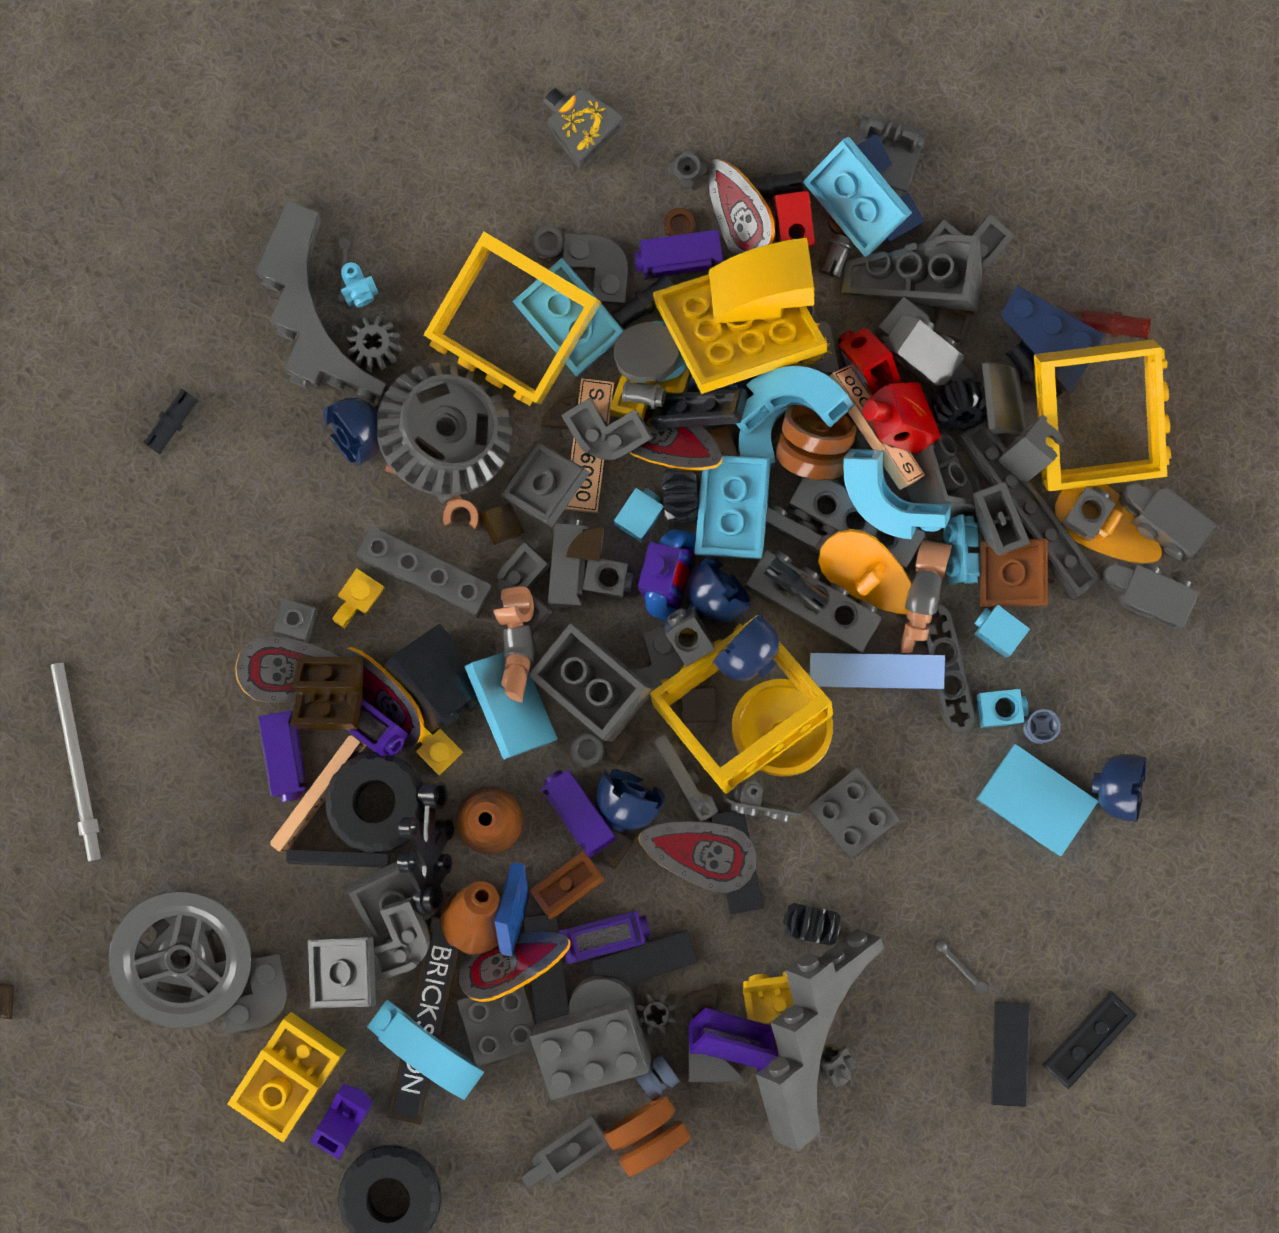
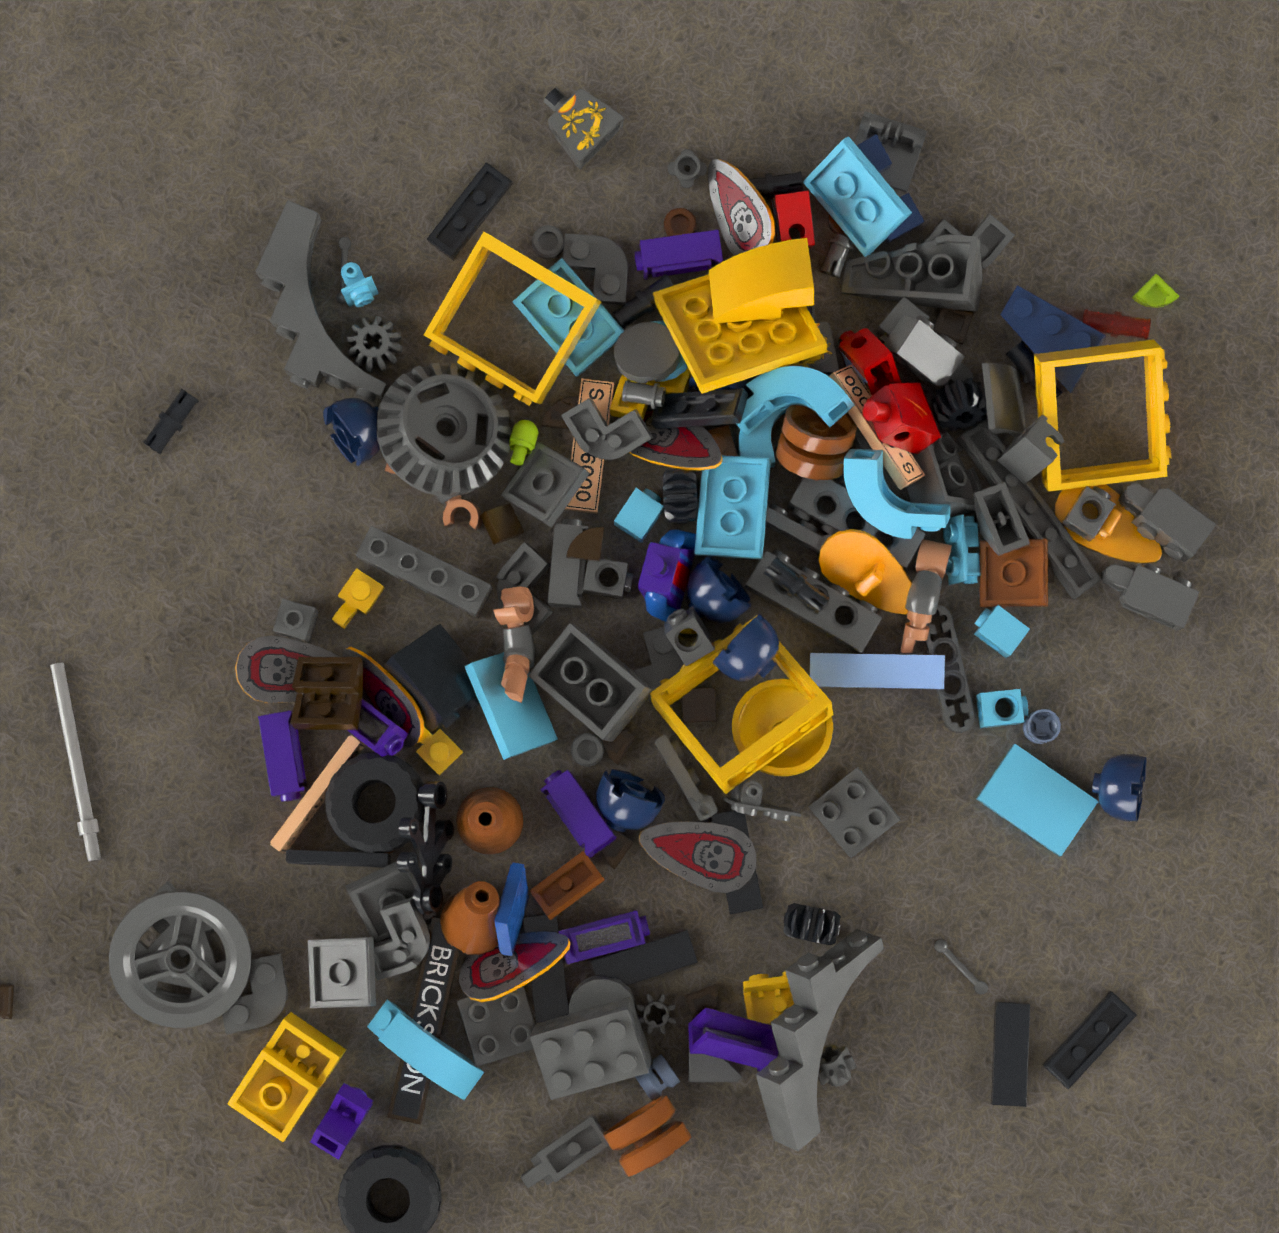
(469, 211): none -> black tile
(522, 440): none -> lime cylinder
(1155, 293): none -> lime tile

